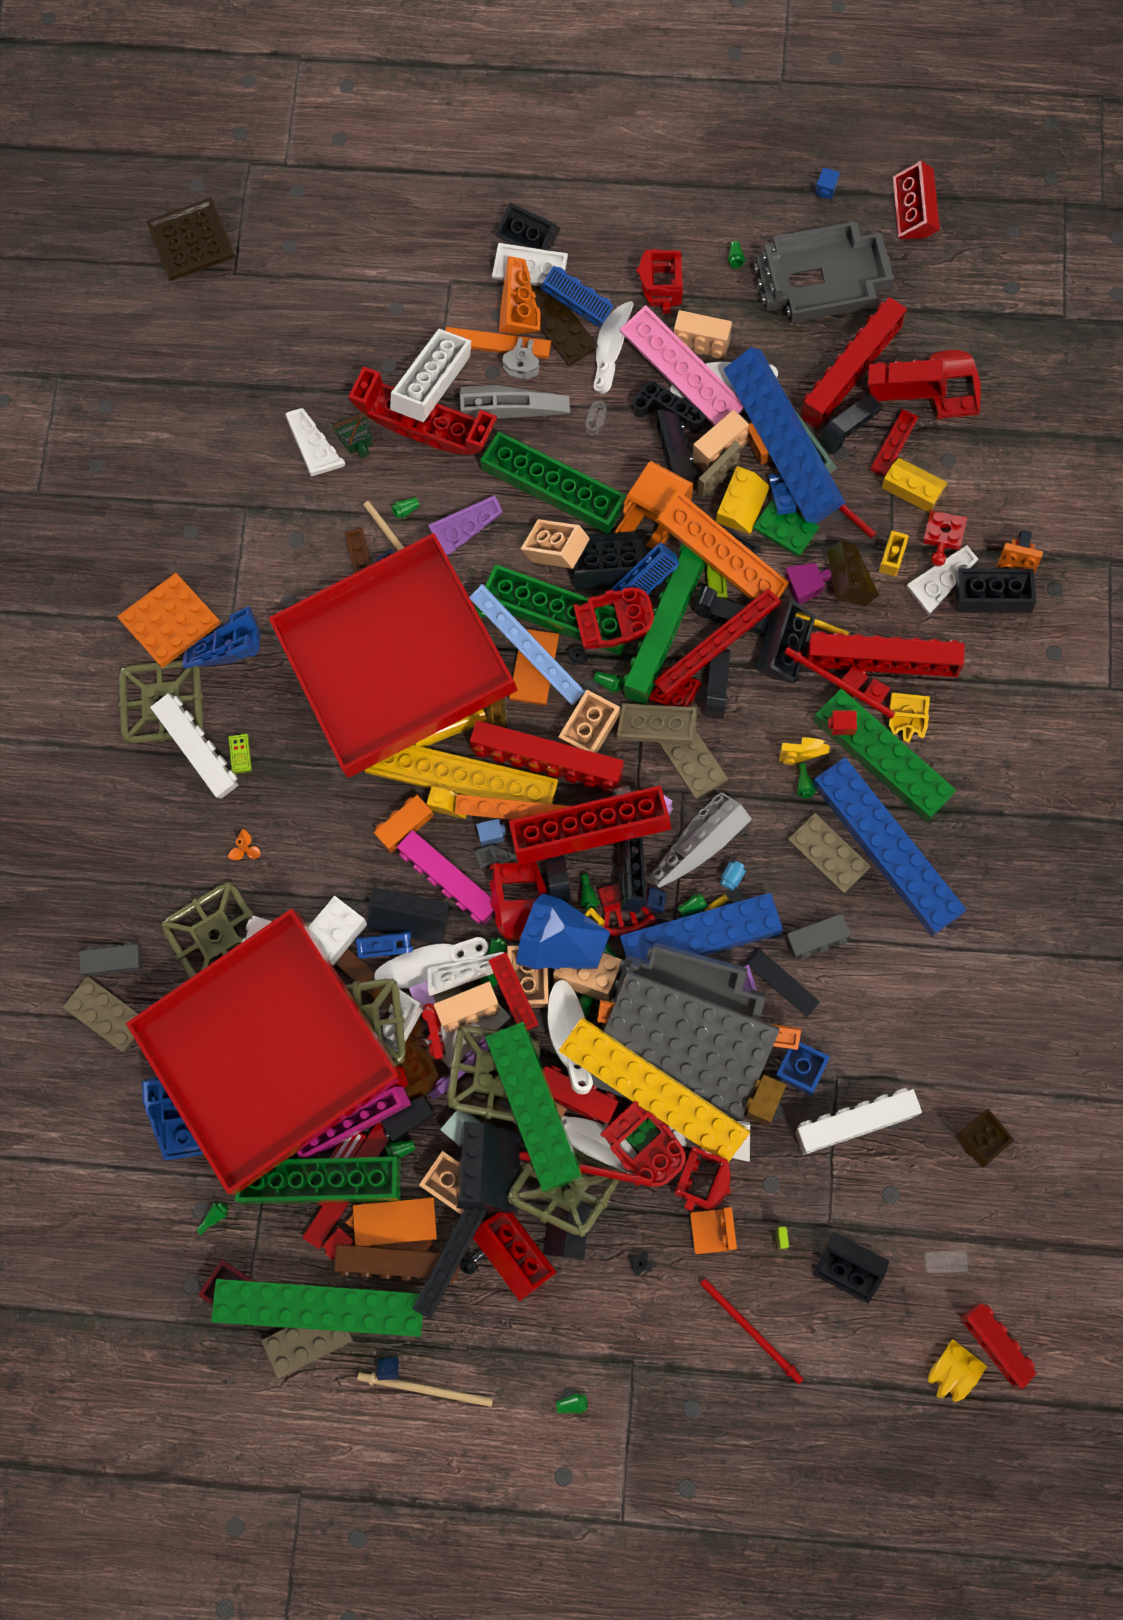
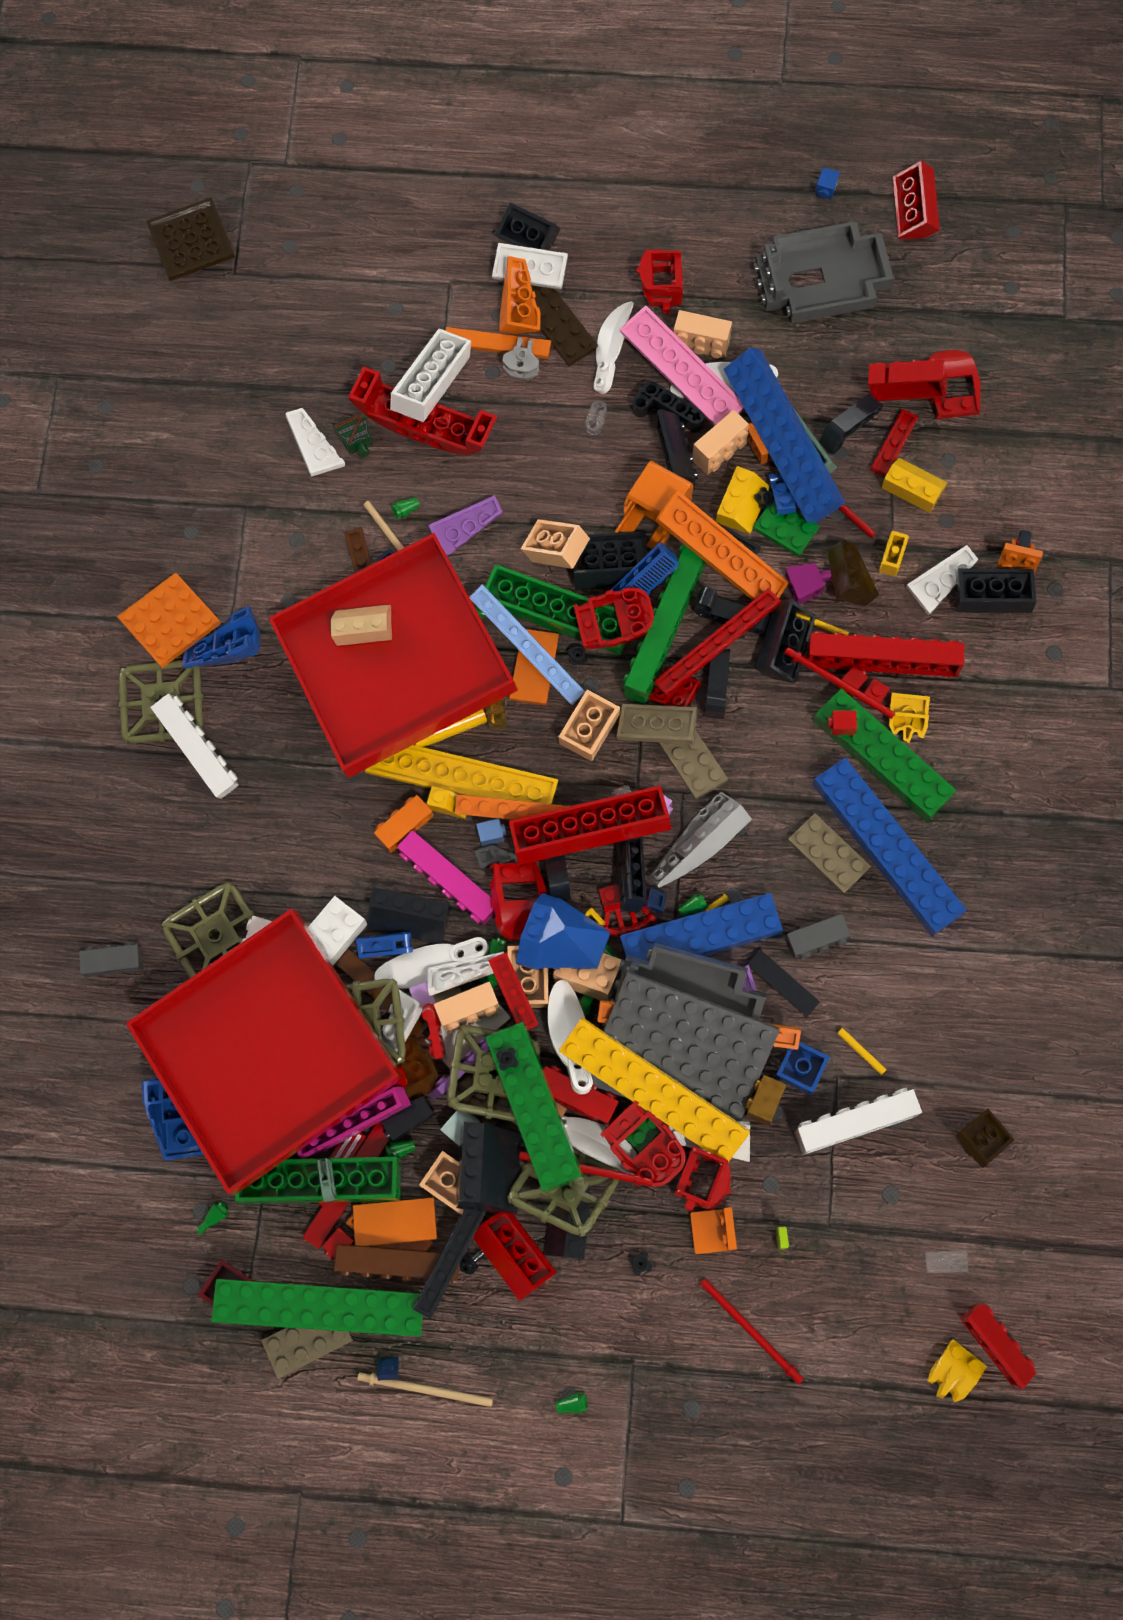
(102, 1013): dark tan plate -> none
(240, 753): lime tile -> none
(243, 841): orange plant -> none
(326, 1180): none -> sand green piece
(361, 625): none -> tan slope
(502, 1055): none -> black plate
(511, 402): light grey wedge -> none
(546, 756): red brick -> none
(553, 482): green brick -> none
(577, 296): blue brick -> none
(588, 896): green cone -> none
(609, 681): green cone -> none
(716, 582): lime tile -> none
(719, 470): dark tan plate -> none
(732, 875): dark azure brick -> none
(736, 257): green cone -> none
(764, 498): none -> black plate
(798, 753): yellow plate -> none
(805, 786): green cone -> none
(851, 1267): black slope -> none
(853, 363): red brick -> none
(861, 1051): none -> yellow piece
(936, 537): red plate -> none

